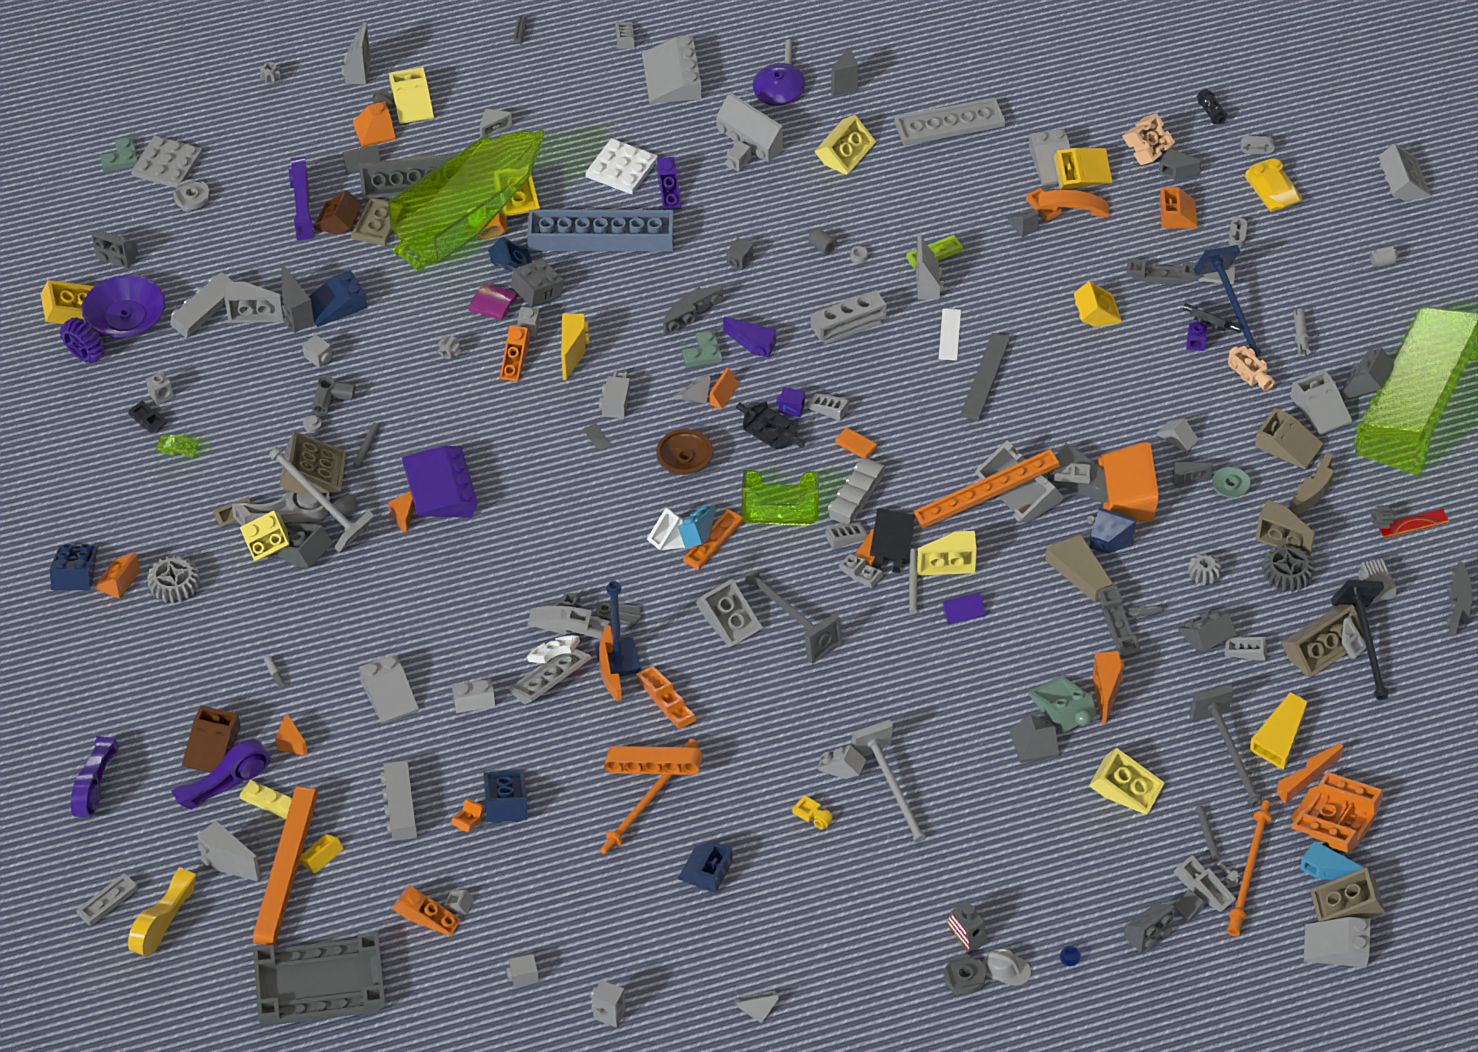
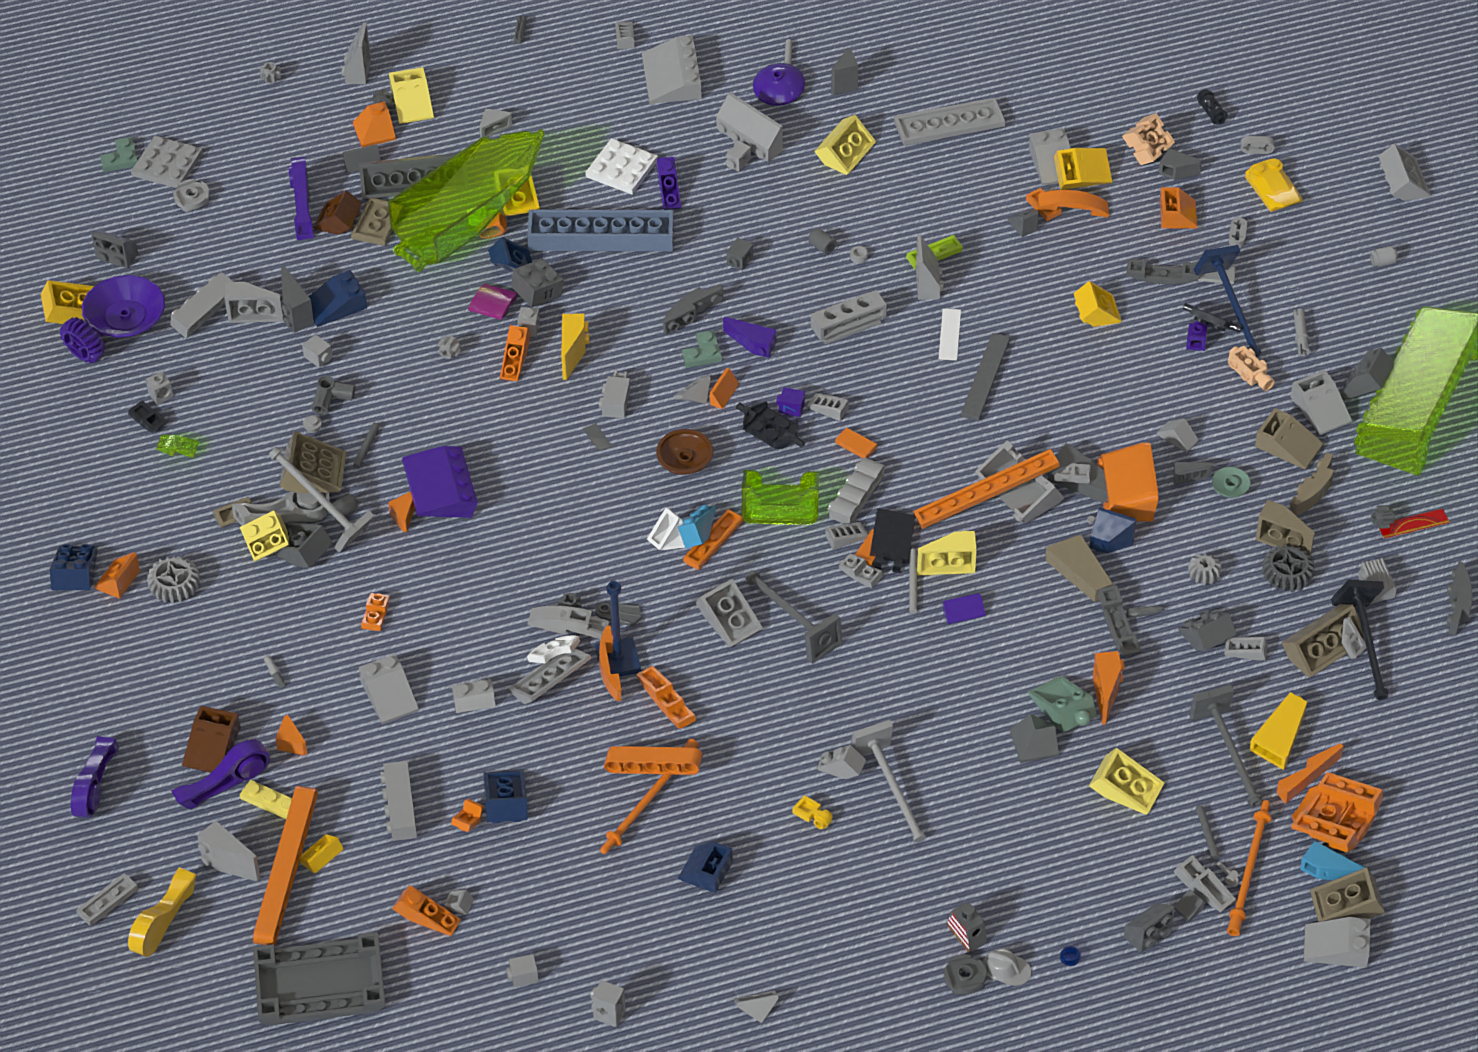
(375, 612): none -> orange slope

